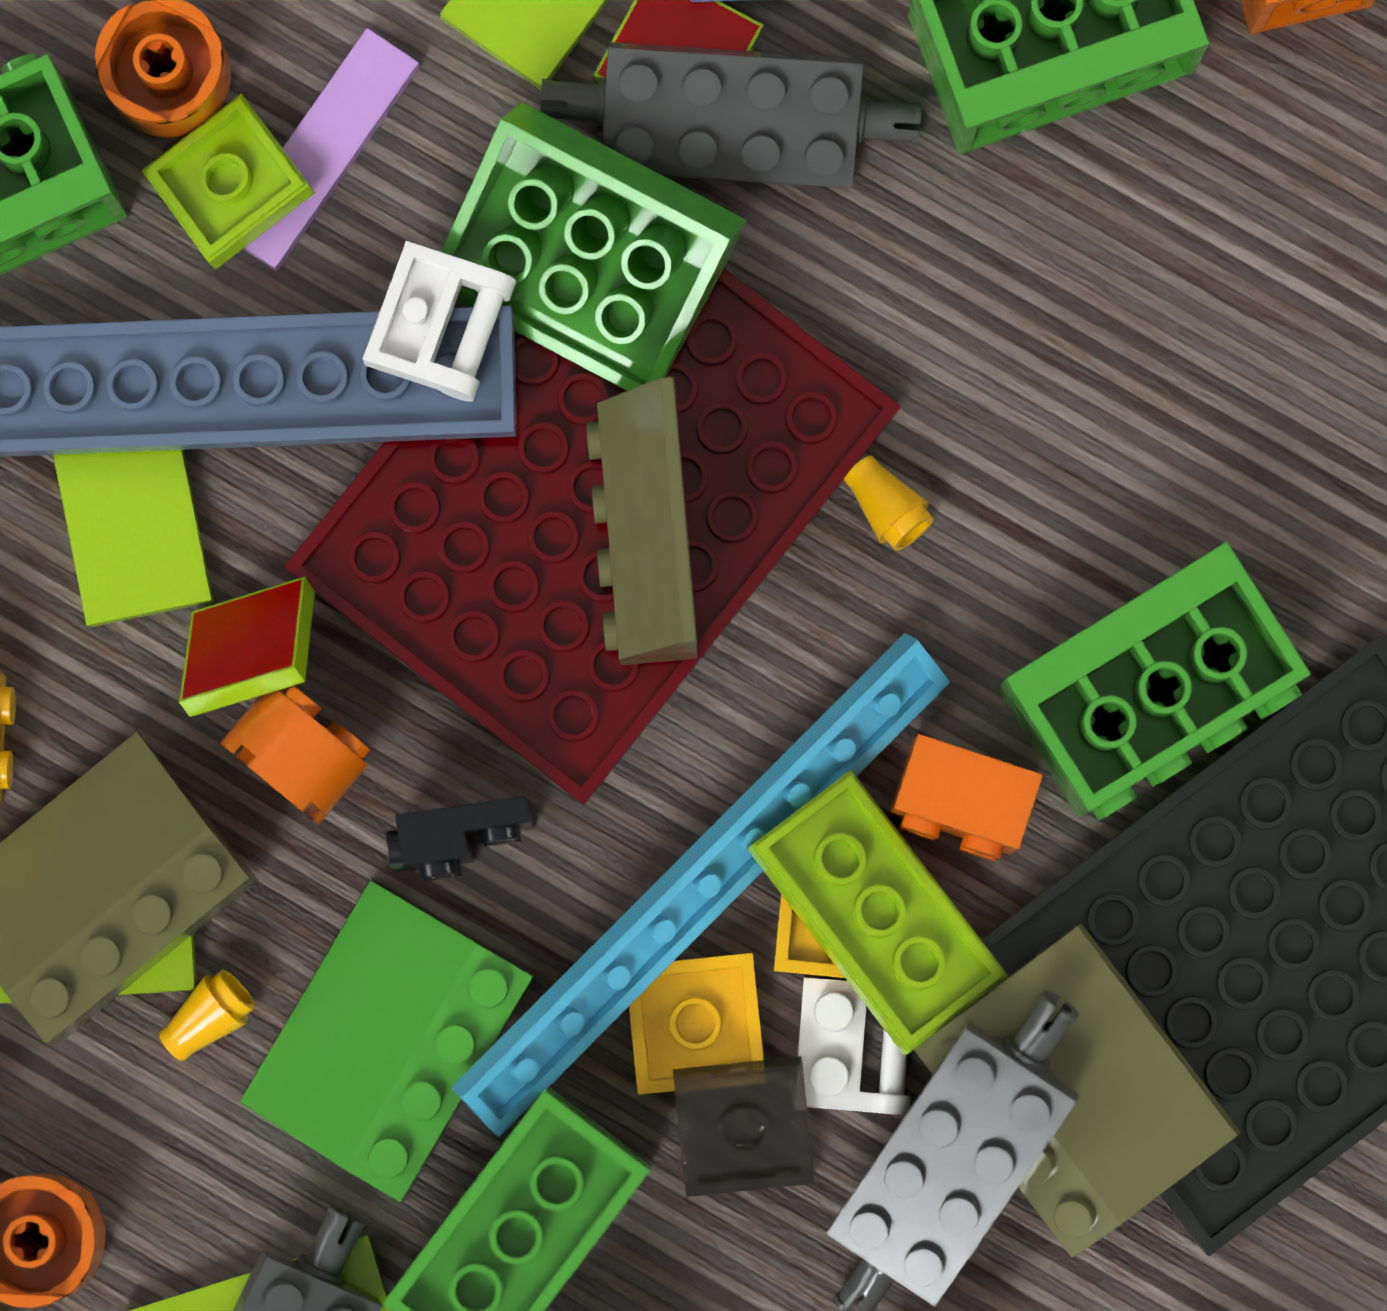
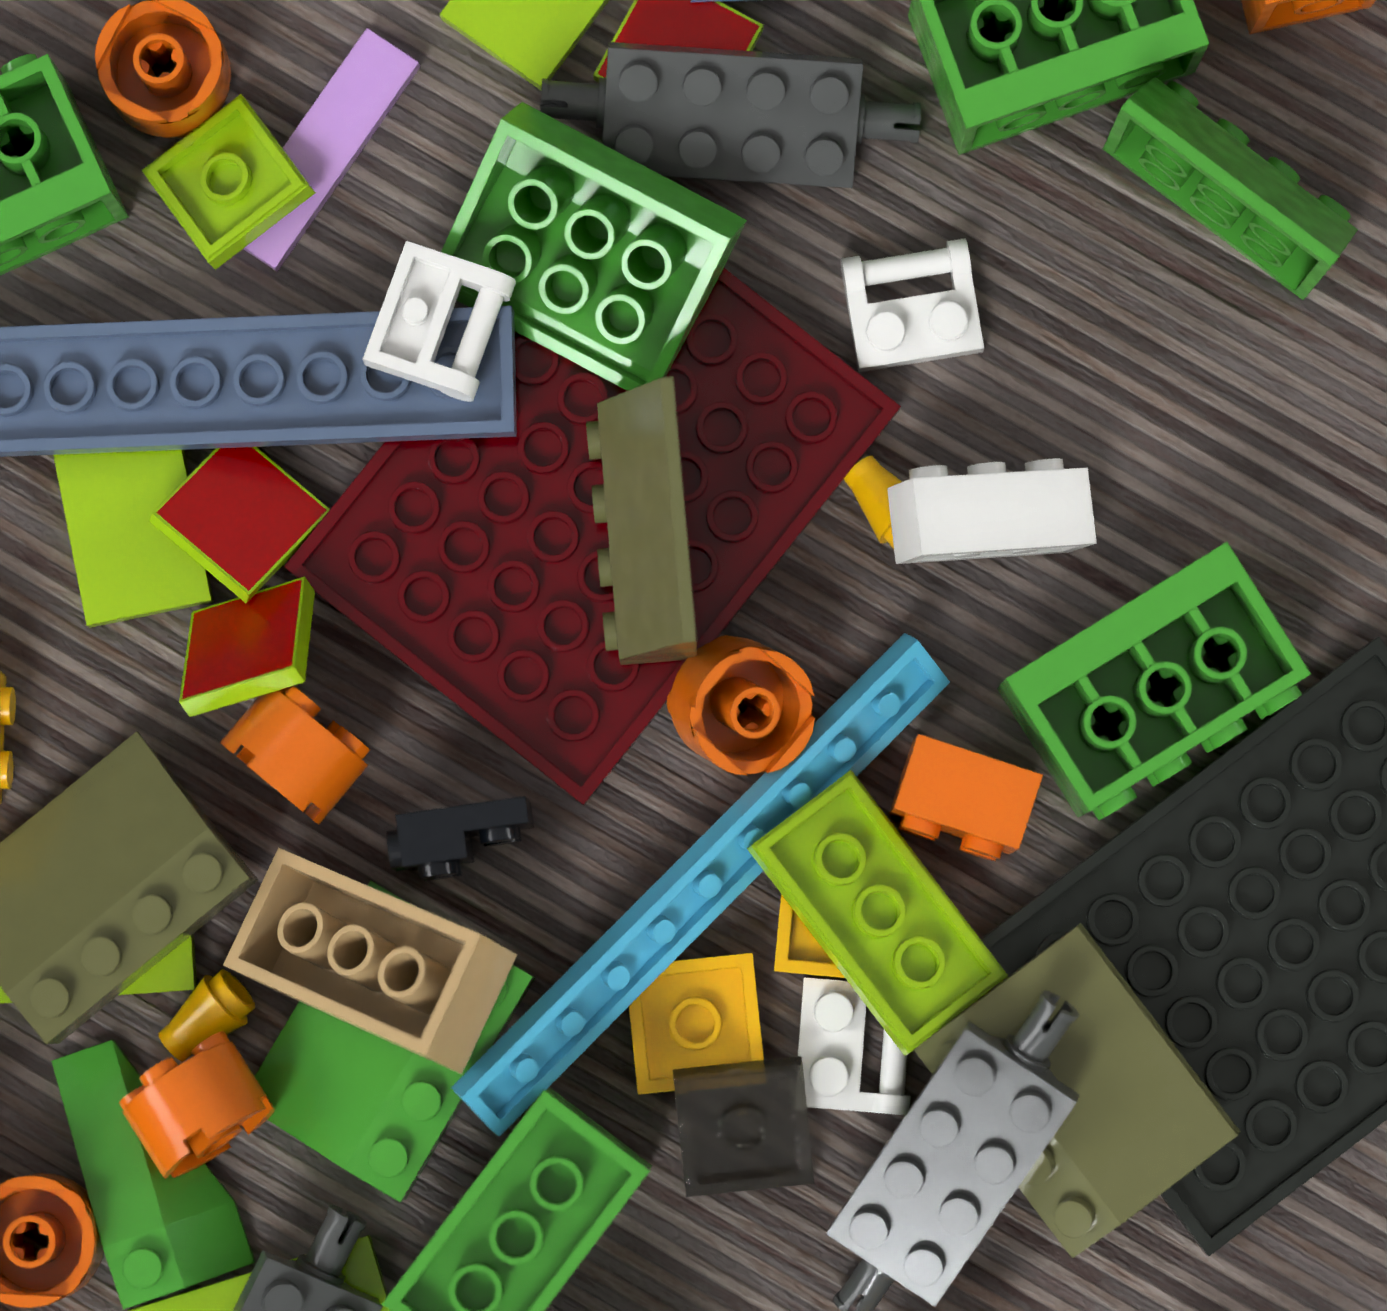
(151, 1228): none -> bright green wedge
(196, 1107): none -> orange brick
(239, 517): none -> red tile
(370, 960): none -> tan brick
(768, 682): none -> orange brick
(914, 326): none -> white plate
(991, 512): none -> white brick
(1229, 186): none -> bright green slope

